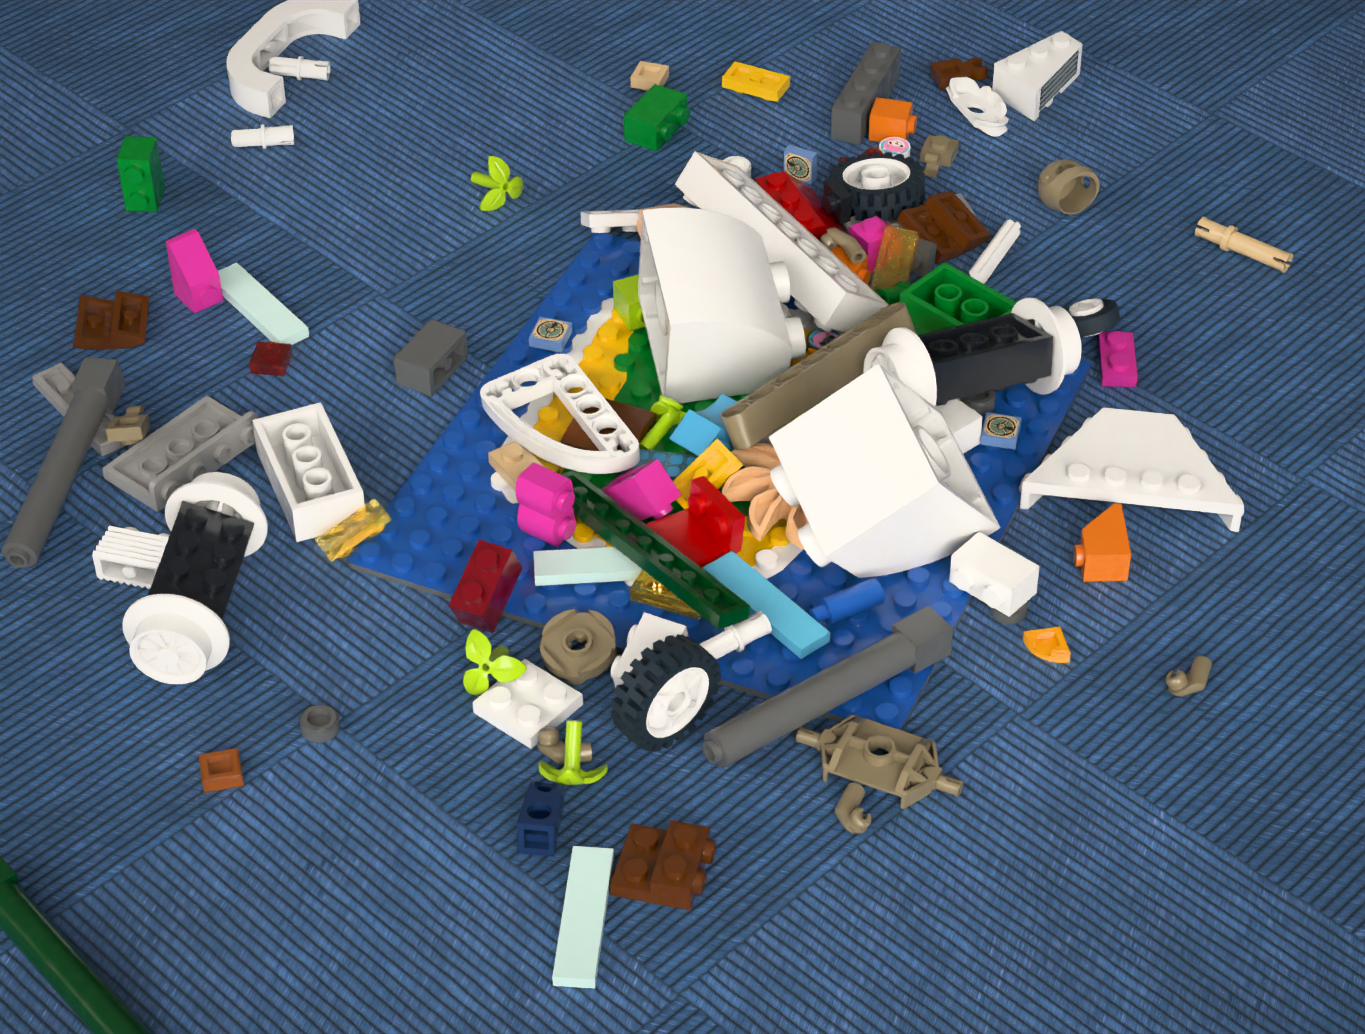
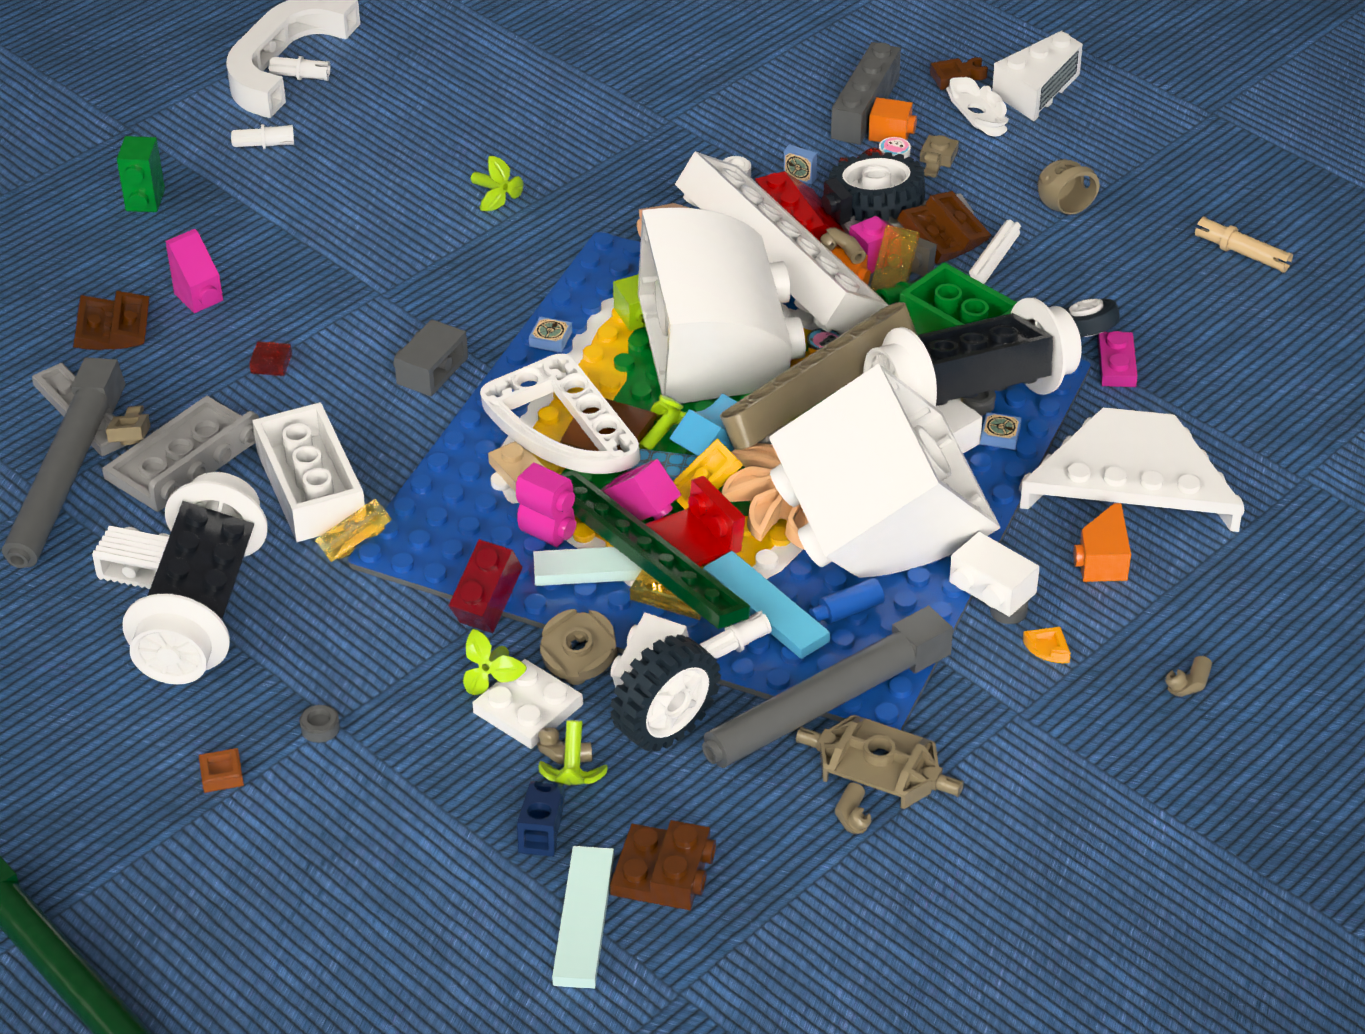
(260, 306): light aqua tile -> none
(603, 220): white plate -> none
(648, 74): tan plate -> none
(655, 117): green brick -> none
(755, 81): yellow plate -> none

